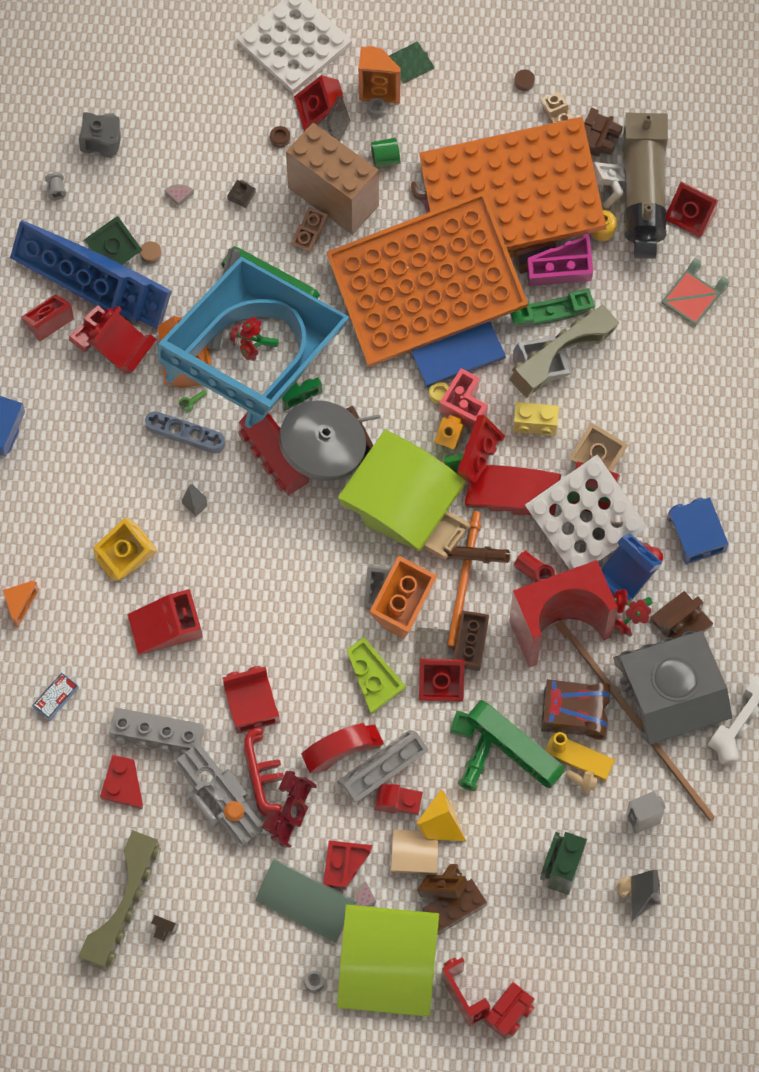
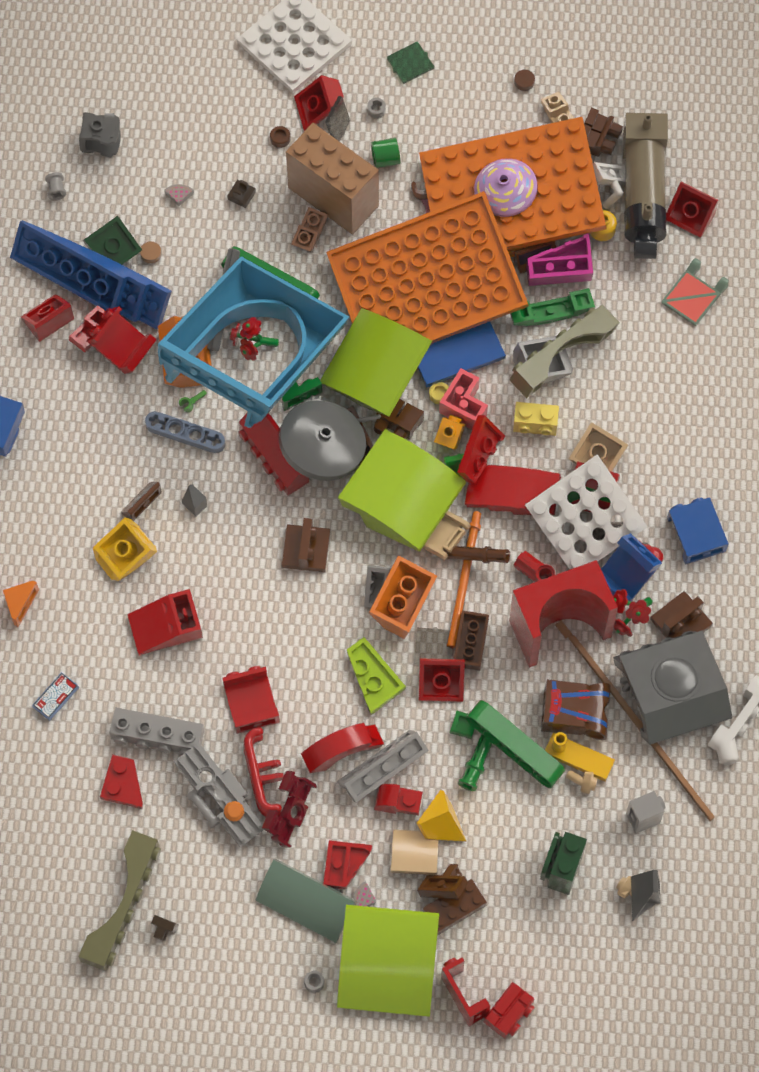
(142, 500): none -> reddish brown slope
(306, 547): none -> reddish brown bracket
(375, 362): none -> lime slope
(378, 76): orange slope -> none
(402, 420): none -> reddish brown hips
(510, 196): none -> lavender dish

